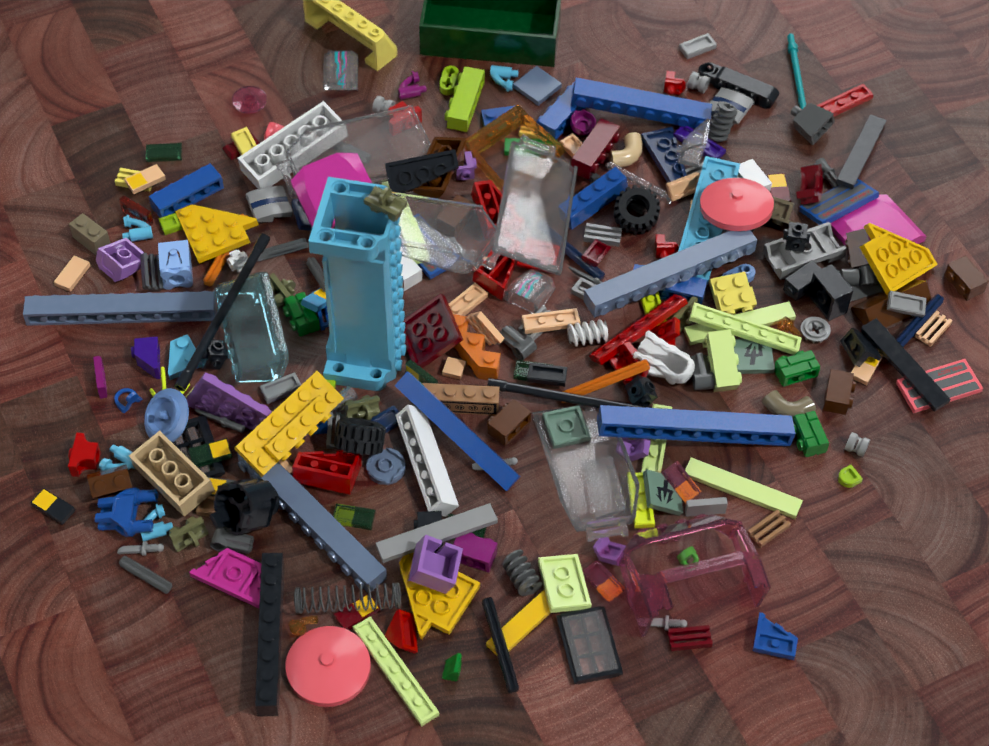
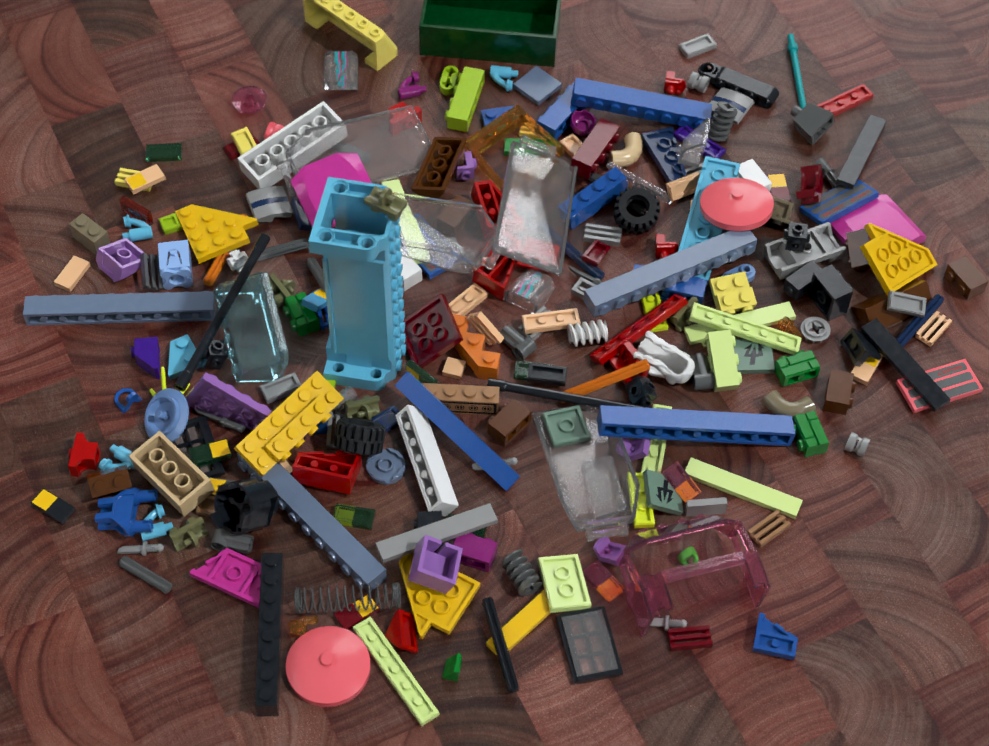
(100, 377): magenta tile -> none
(186, 191): blue brick -> none
(381, 104): light grey wheel -> none
(417, 171): black wing -> none
(668, 330): red slope -> none
(849, 477): lime tile -> none
(862, 281): dark grey panel -> none

